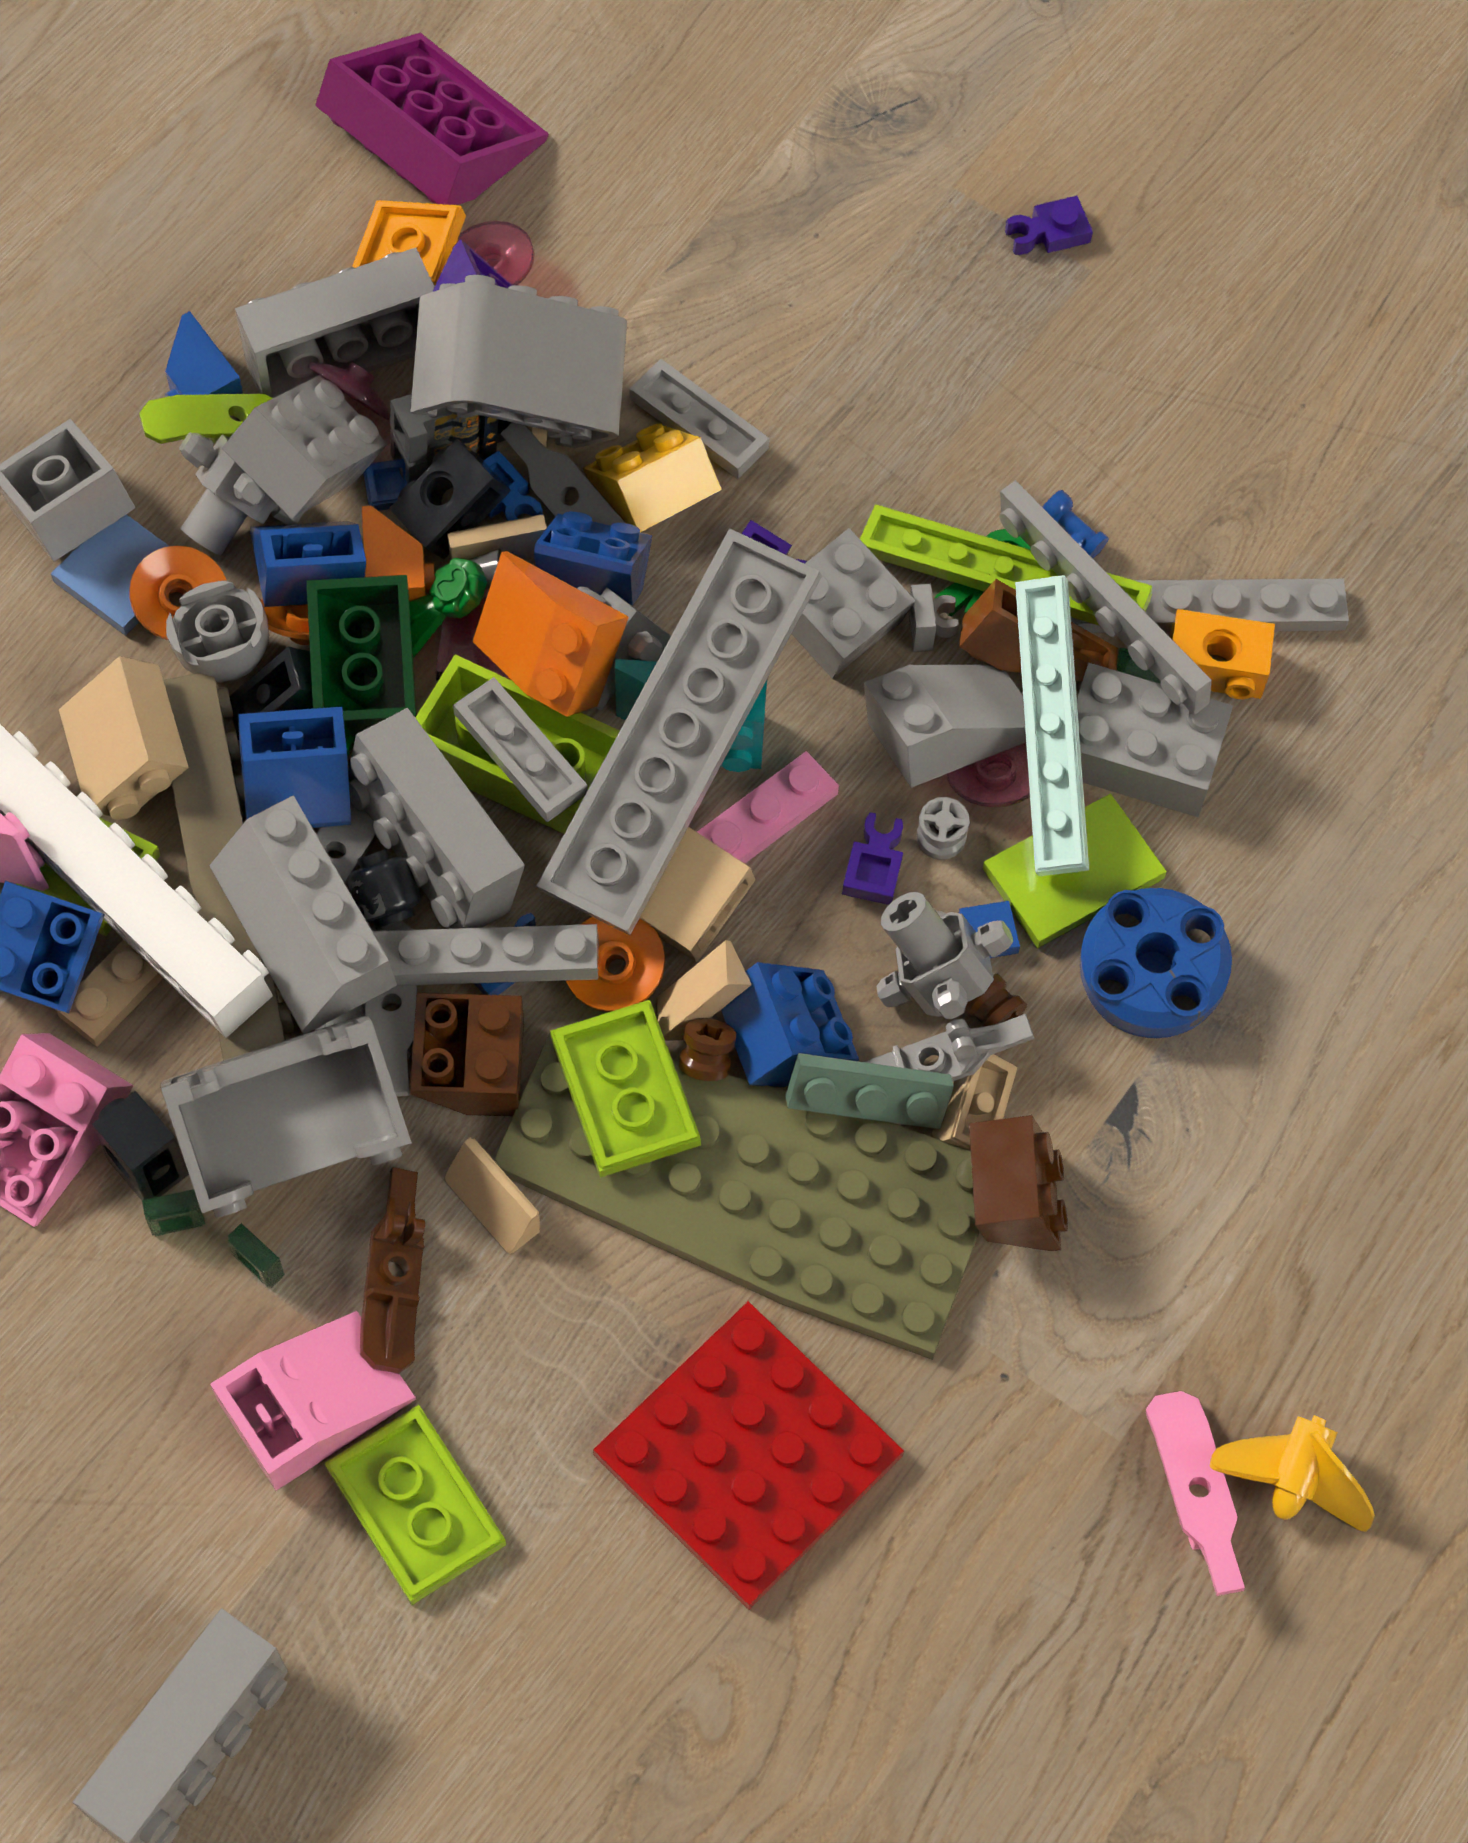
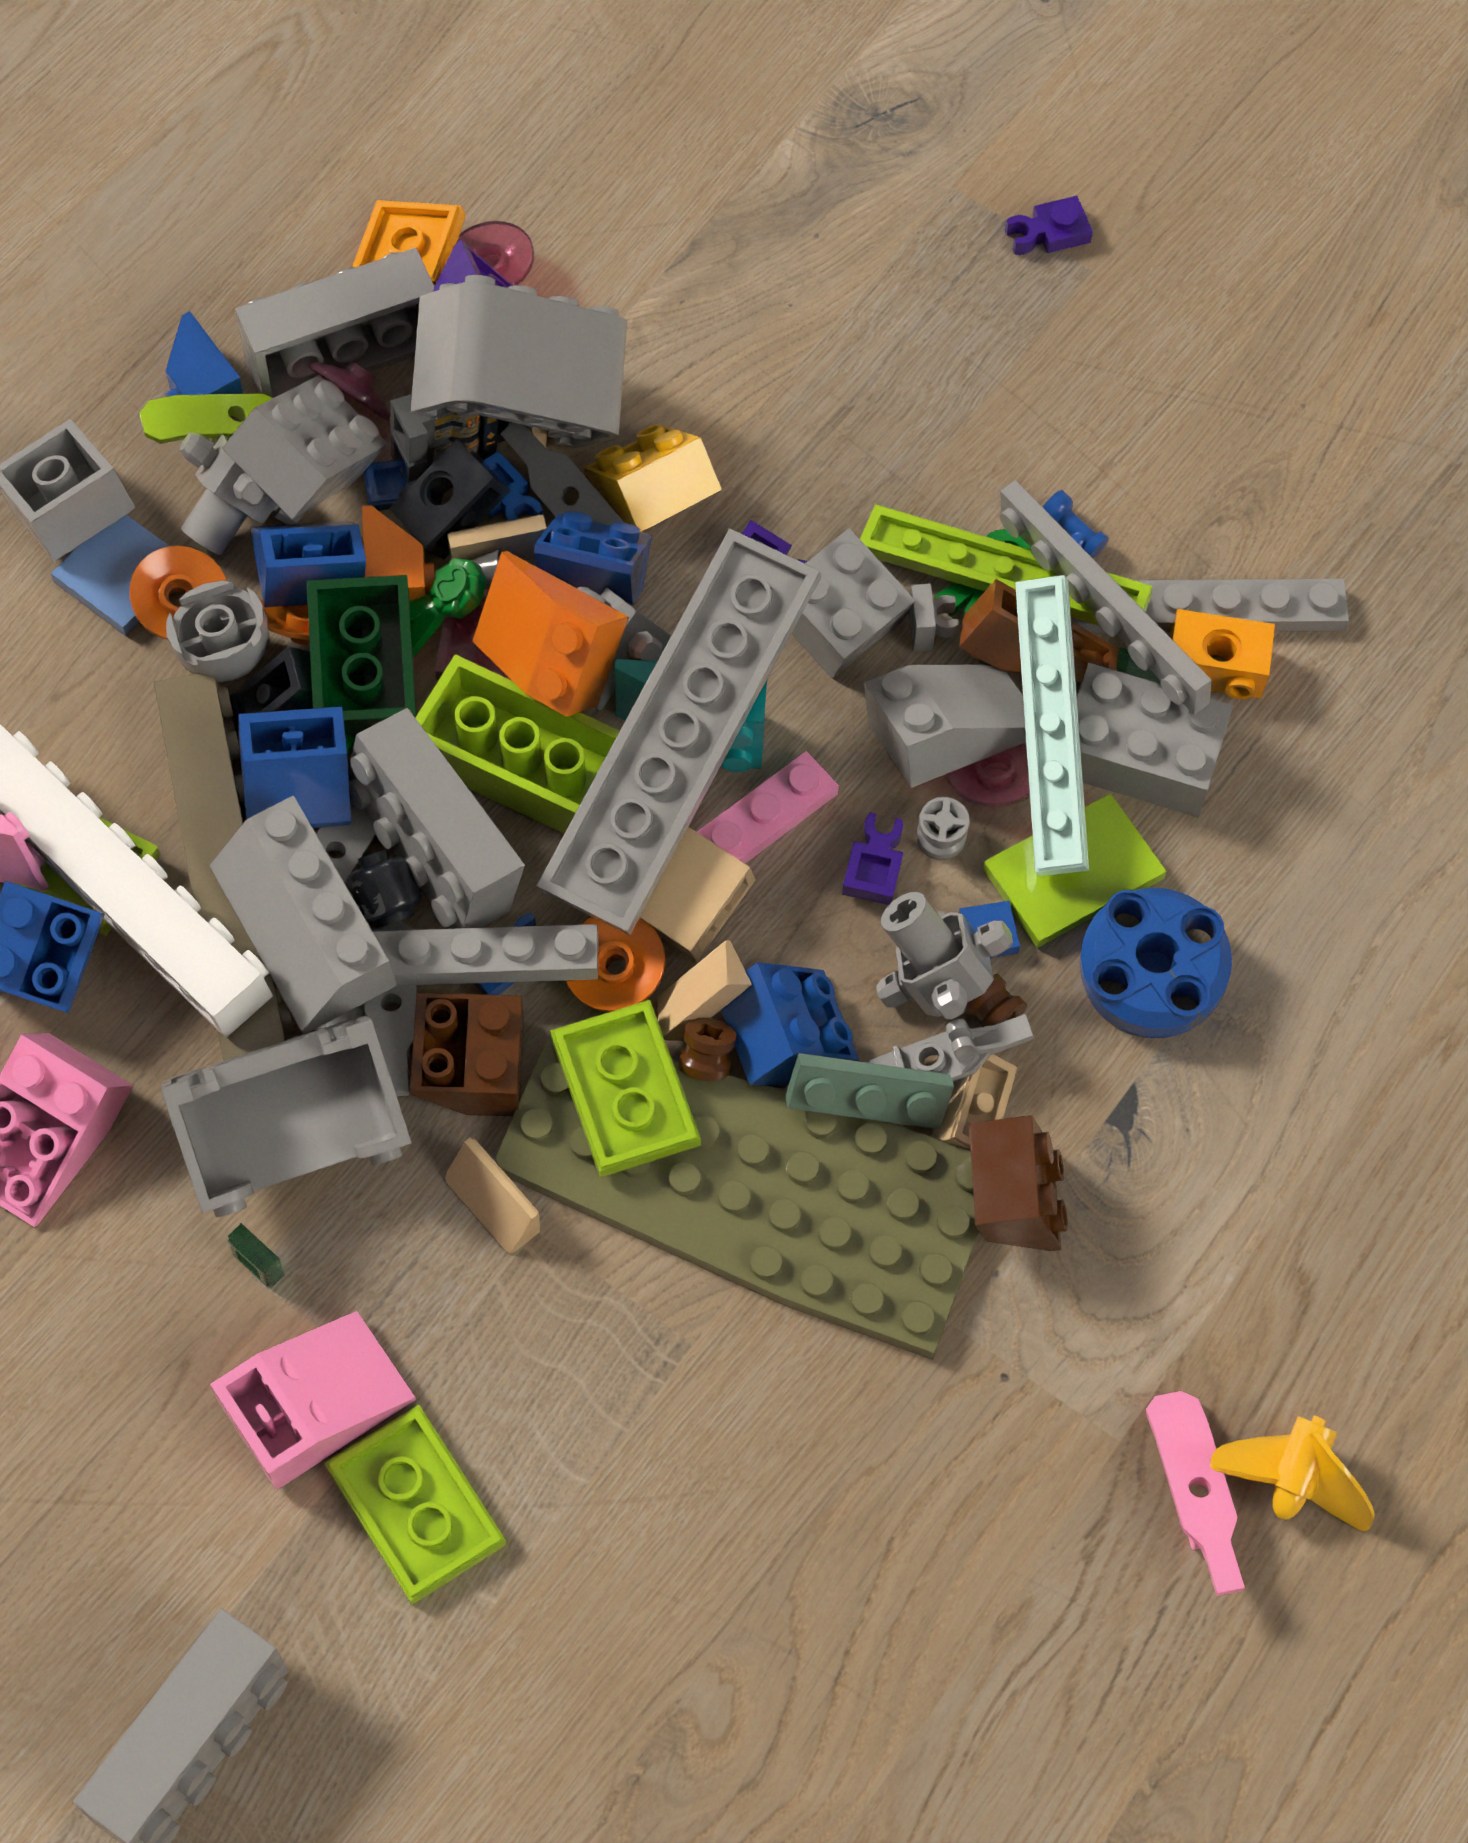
(110, 993): tan plate -> none
(123, 737): tan brick -> none
(140, 1147): black brick -> none
(173, 1213): clear green tile -> none
(389, 1300): reddish brown piece -> none
(427, 117): magenta slope -> none
(520, 749): light grey plate -> none
(688, 408): light grey plate -> none
(748, 1454): red plate -> none

